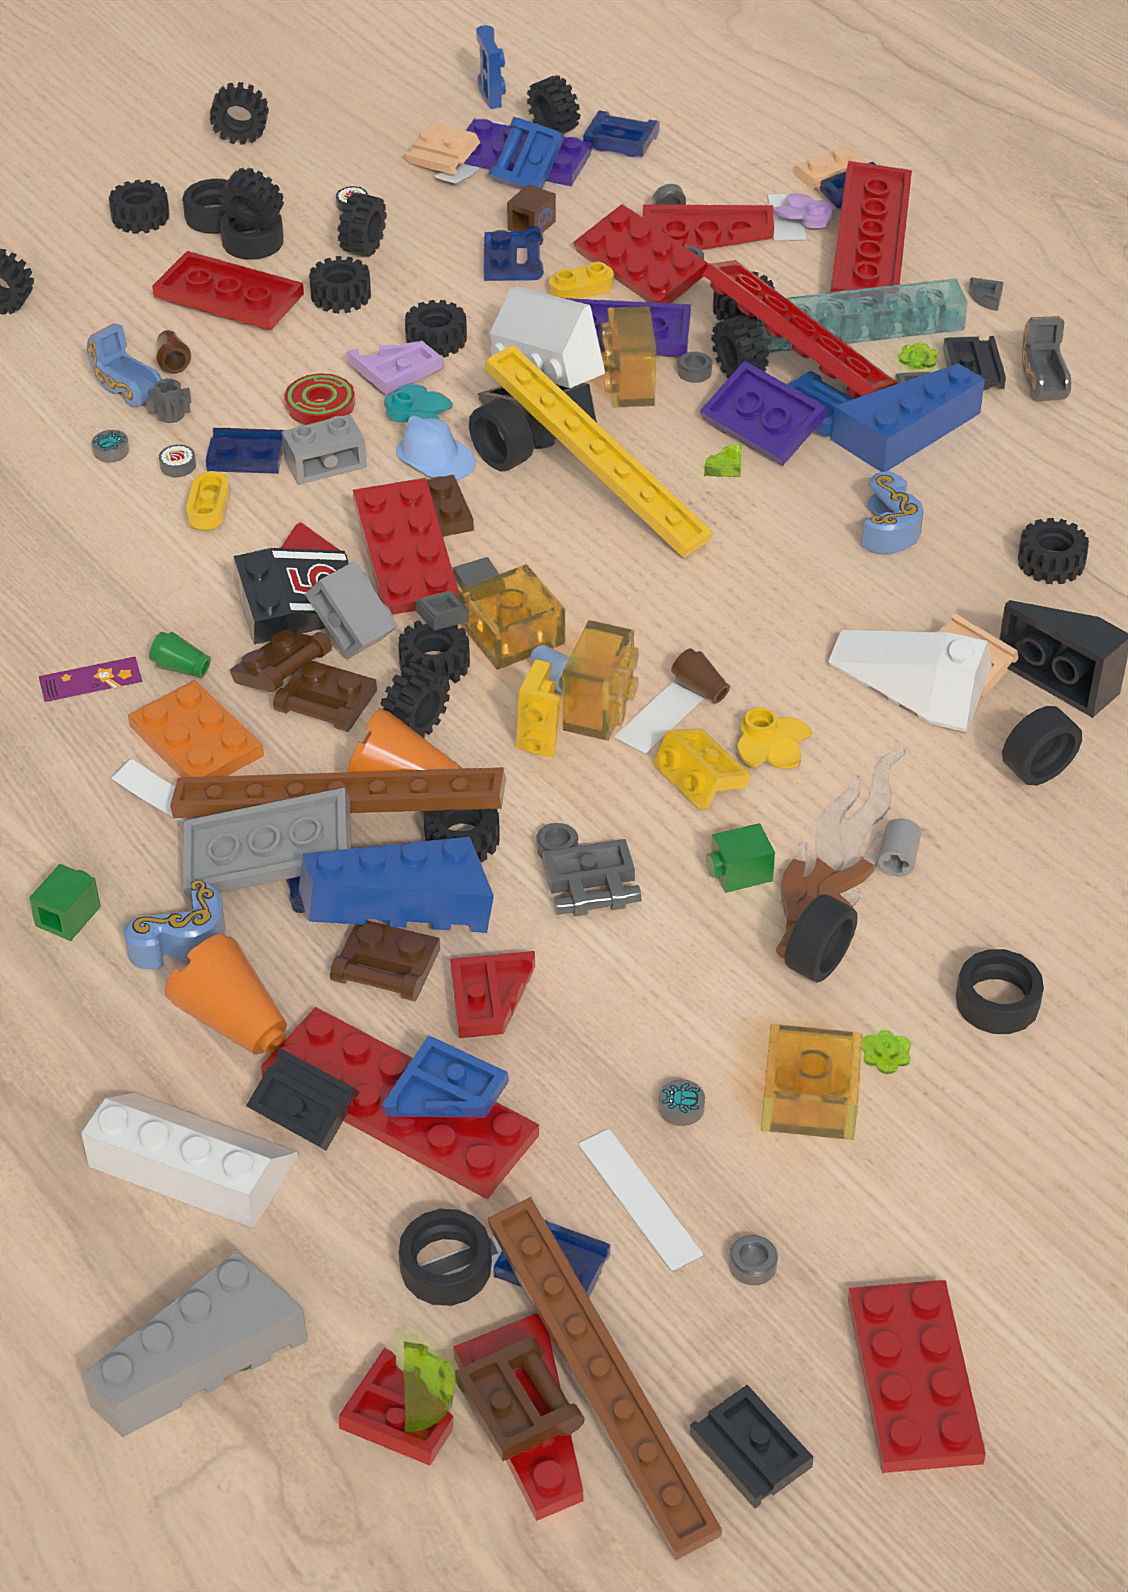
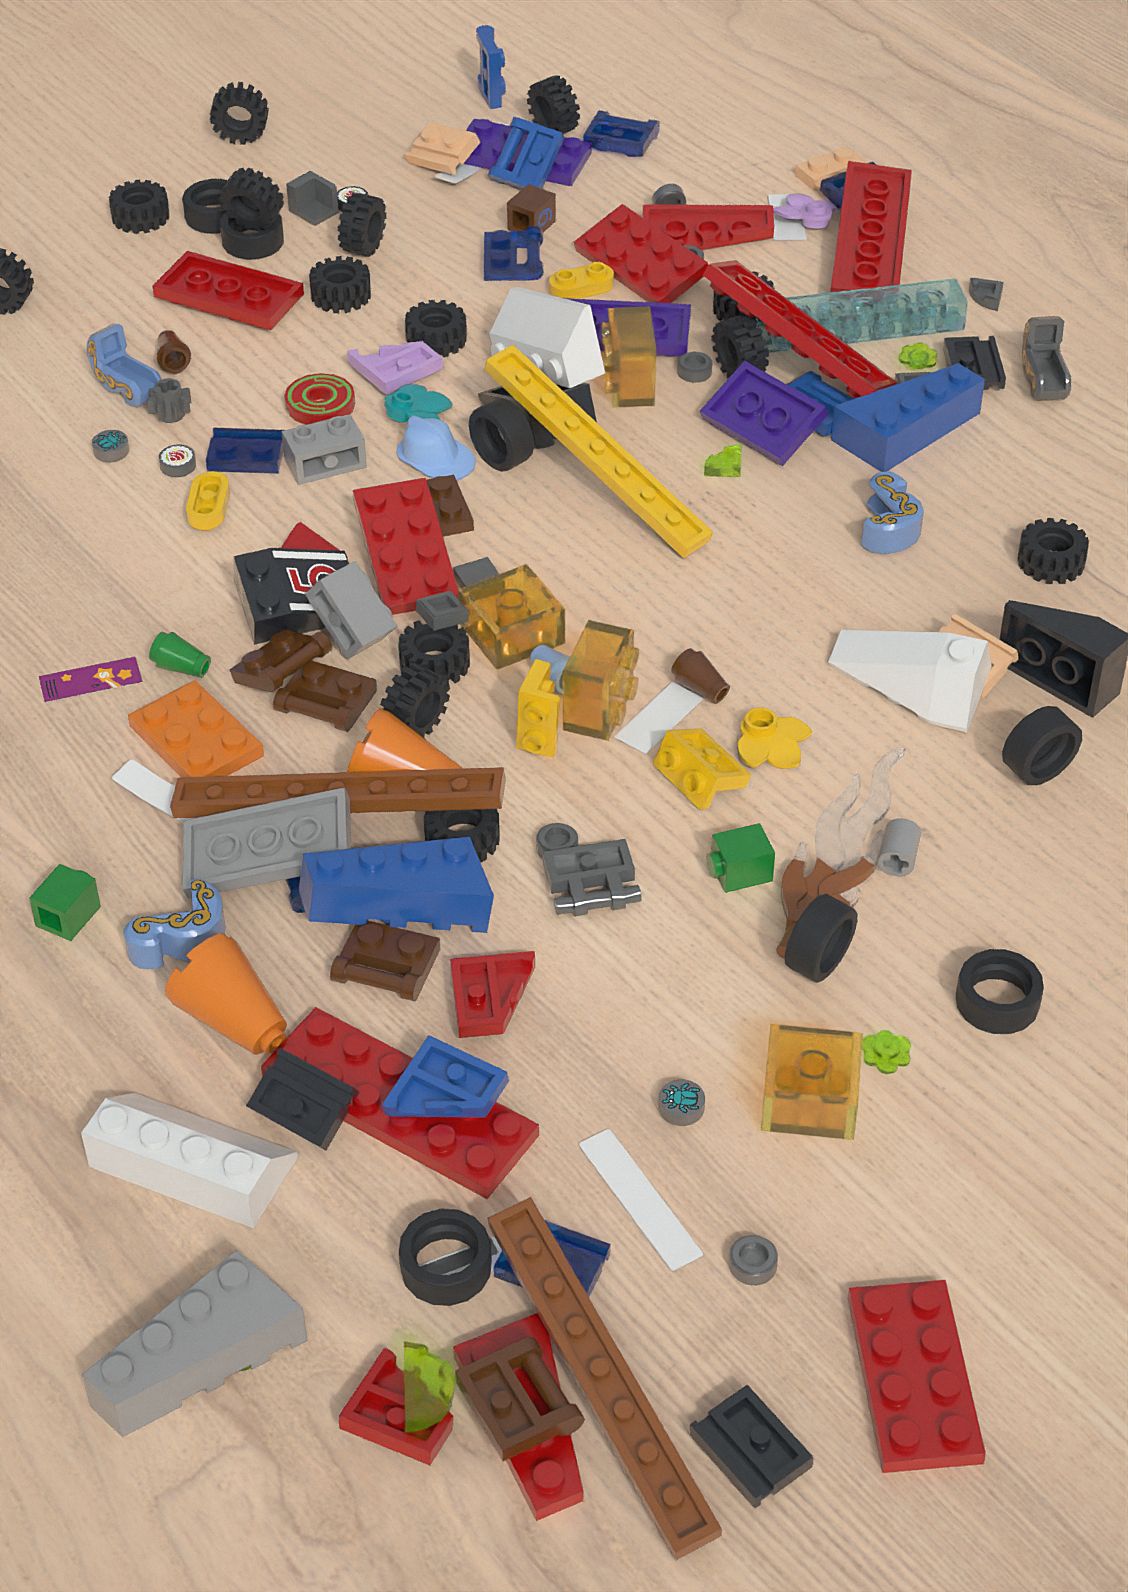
(312, 198): none -> dark grey panel

